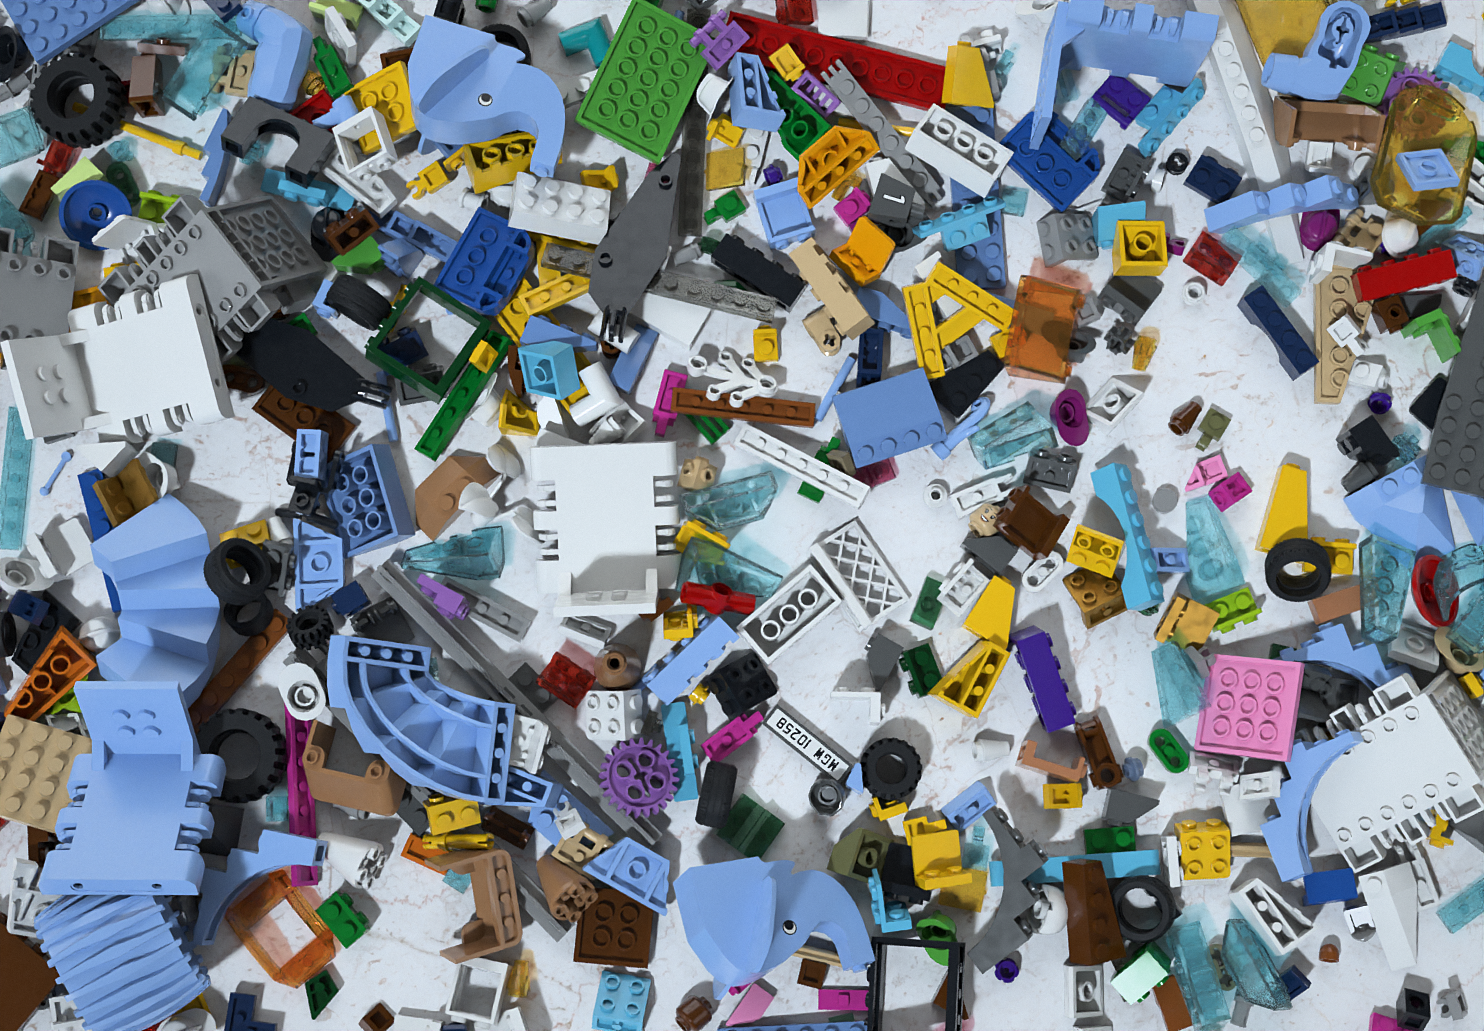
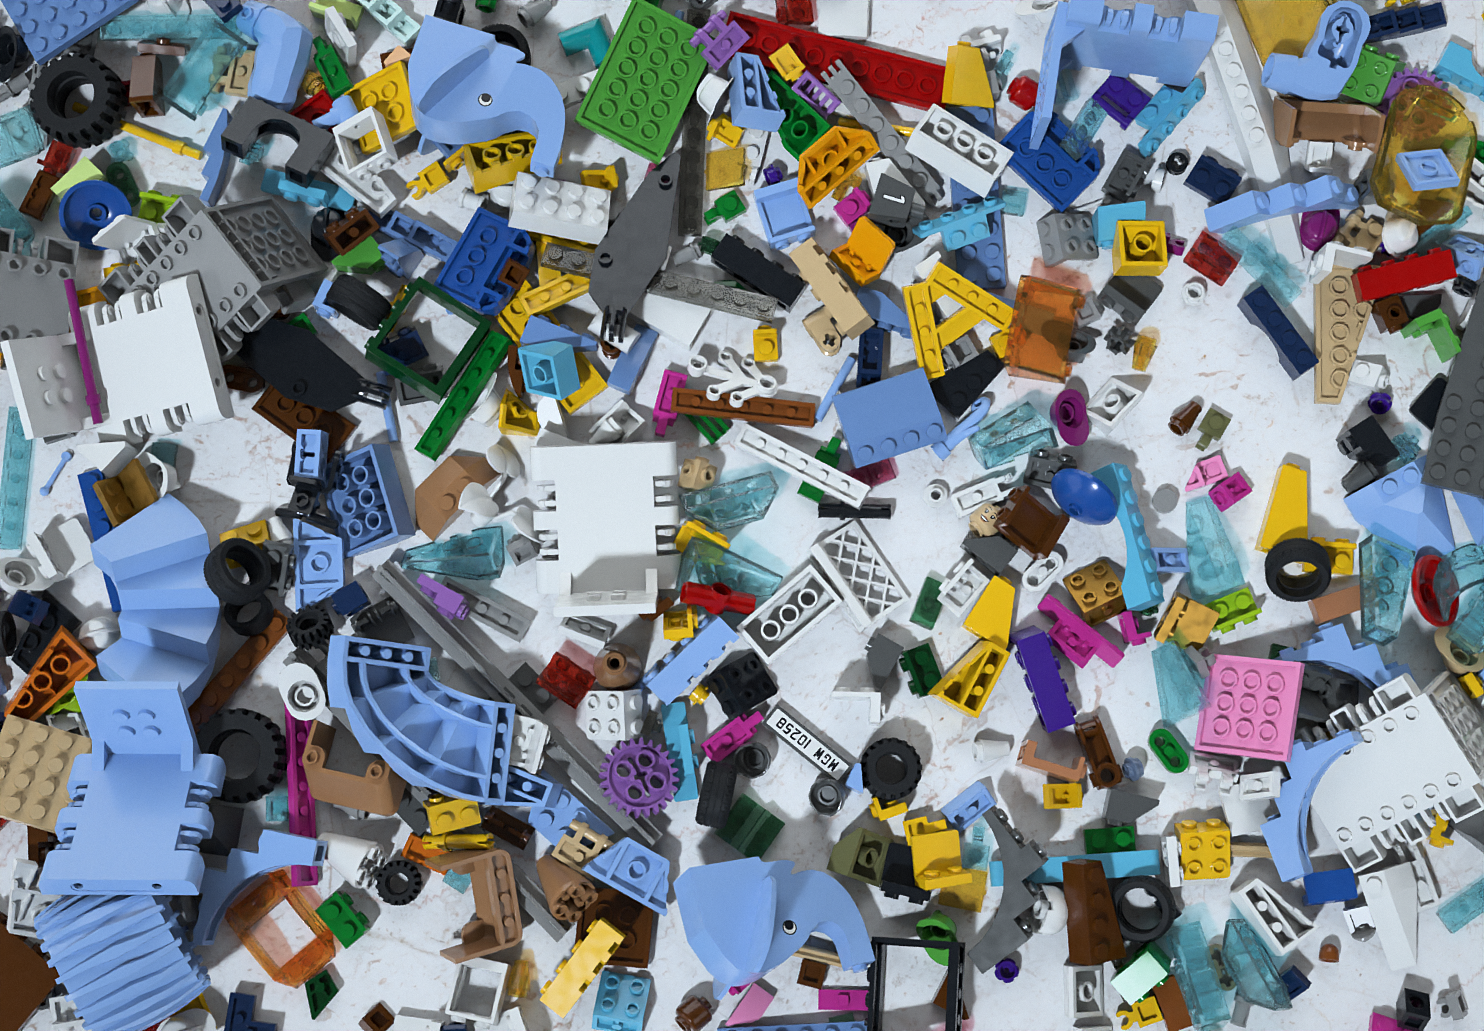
(92, 398): none -> magenta bar
(397, 55): none -> light nougat slope
(412, 875): none -> black tyre
(483, 356): yellow plate -> none
(513, 273): none -> reddish brown slope
(521, 550): none -> light grey tile
(568, 821): white plate -> none
(582, 967): none -> yellow wedge
(602, 395): white brick -> none
(752, 759): none -> dark grey hair
(842, 462): dark tan plate -> none
(843, 511): none -> black pin
(893, 914): medium azure bracket -> none
(1023, 92): none -> red head
(1076, 637): none -> dark pink bracket
(1084, 497): none -> blue dish
(1095, 551): yellow slope -> none
(1128, 626): none -> dark pink bracket
(1144, 1013): none -> yellow plate
(1346, 332): white plate -> none
(1361, 164): white tile -> none
(1415, 648): white plate -> none

